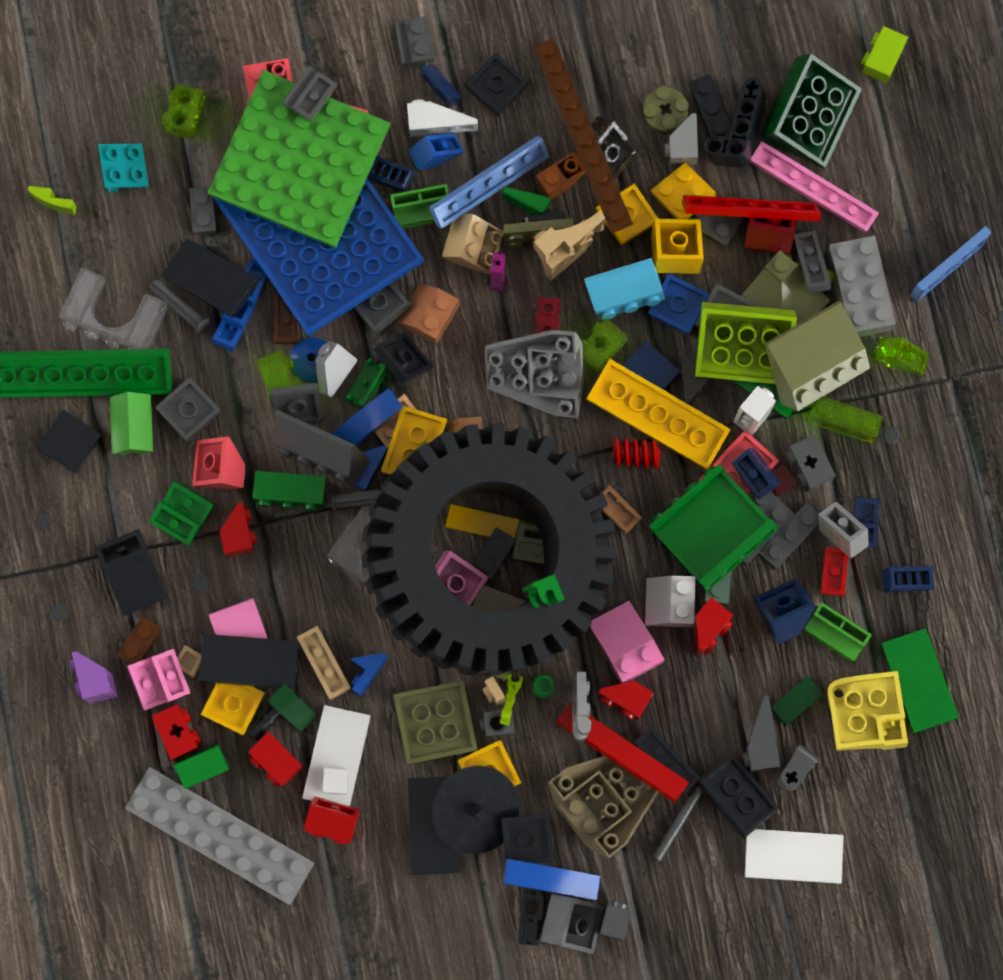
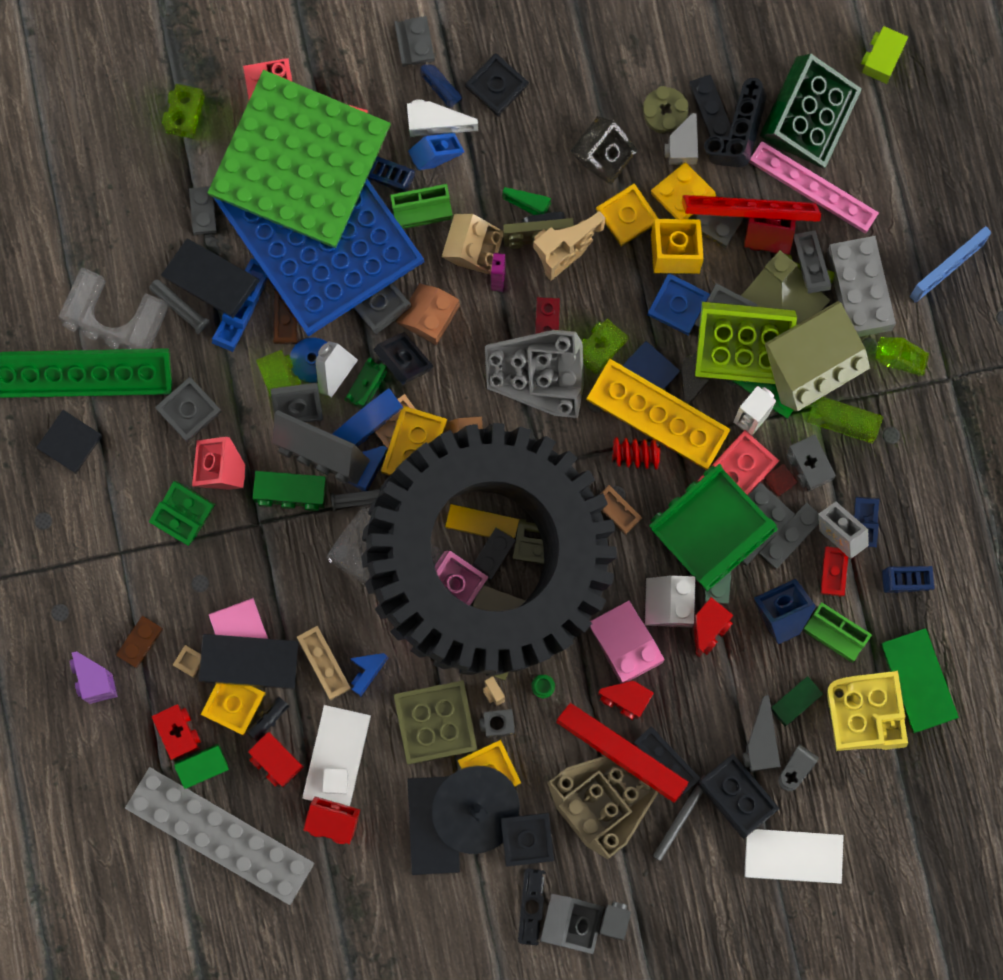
(47, 198): lime slope -> none
(123, 166): teal hinge -> none
(131, 423): bright green piece -> none
(131, 572): black slope -> none
(158, 679): bright pink slope -> none
(236, 534): red slope -> none
(292, 707): dark green slope -> none
(310, 94): dark grey plate -> none
(489, 182): medium blue plate -> none
(512, 688): lime piece -> none
(546, 589): green hinge -> none
(551, 879): blue slope -> none
(560, 176): dark orange slope -> none
(580, 707): light grey hinge -> none
(583, 136): reddish brown plate -> none
(625, 289): medium azure slope -> none
(756, 473): dark blue slope -> none

